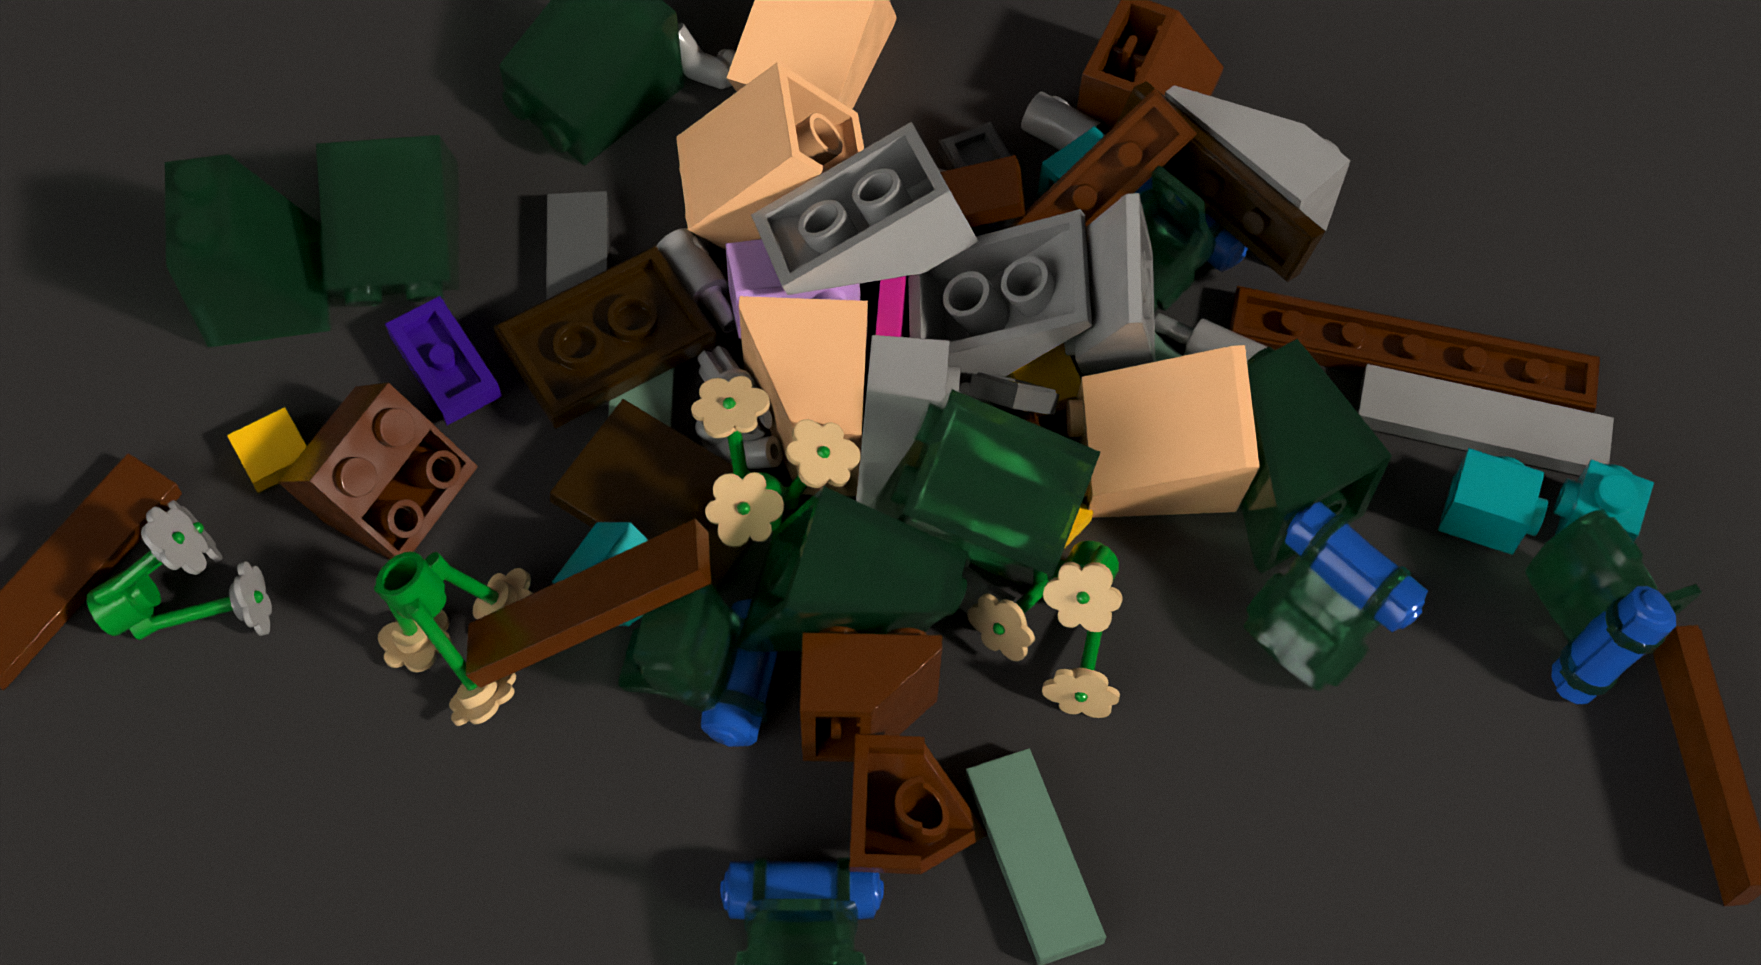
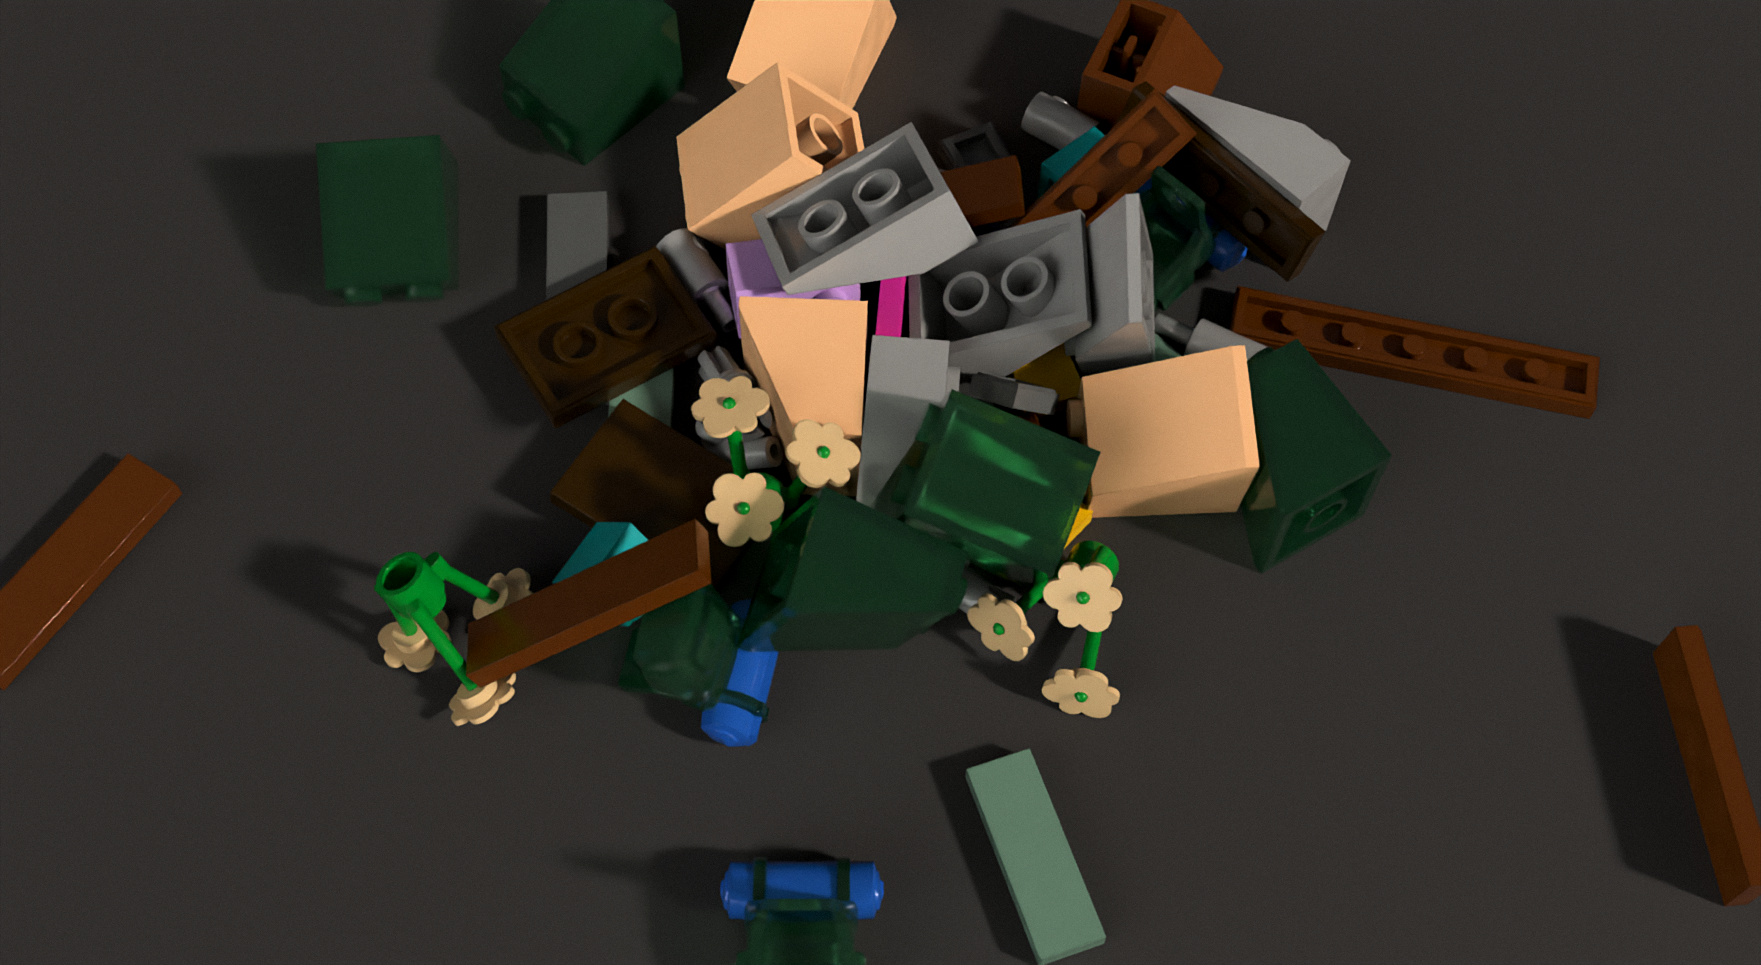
(176, 542): plant -> none
(242, 254): clear green slope -> none
(268, 448): yellow tile -> none
(379, 471): reddish brown slope -> none
(443, 360): dark purple plate -> none
(703, 66): light grey arm -> none
(863, 686): reddish brown slope -> none
(905, 808): reddish brown slope -> none
(1330, 600): clear green piece -> none
(1483, 420): light grey tile -> none
(1494, 501): teal brick -> none
(1603, 603): clear green piece -> none
(1605, 488): teal brick -> none

